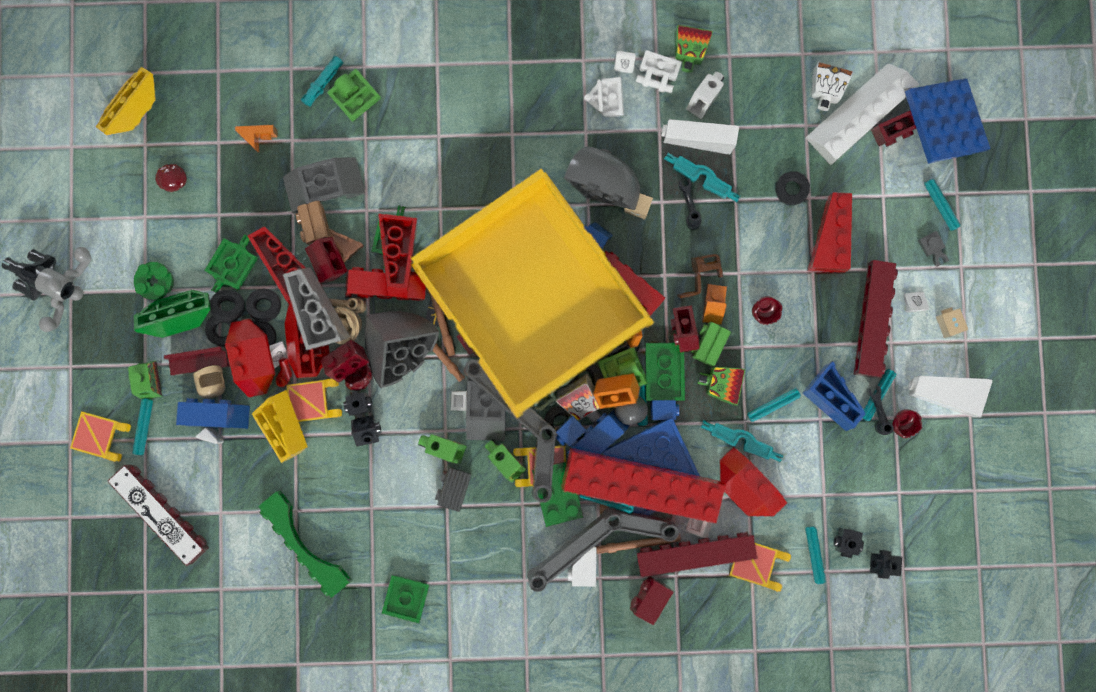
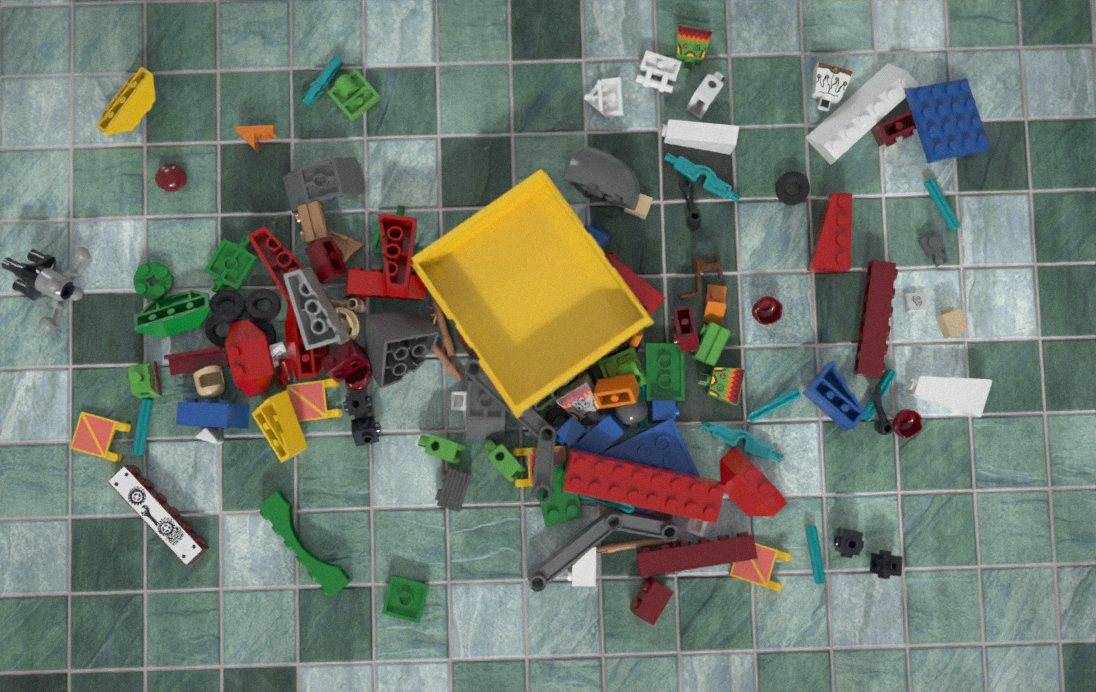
(624, 62): white slope -> none

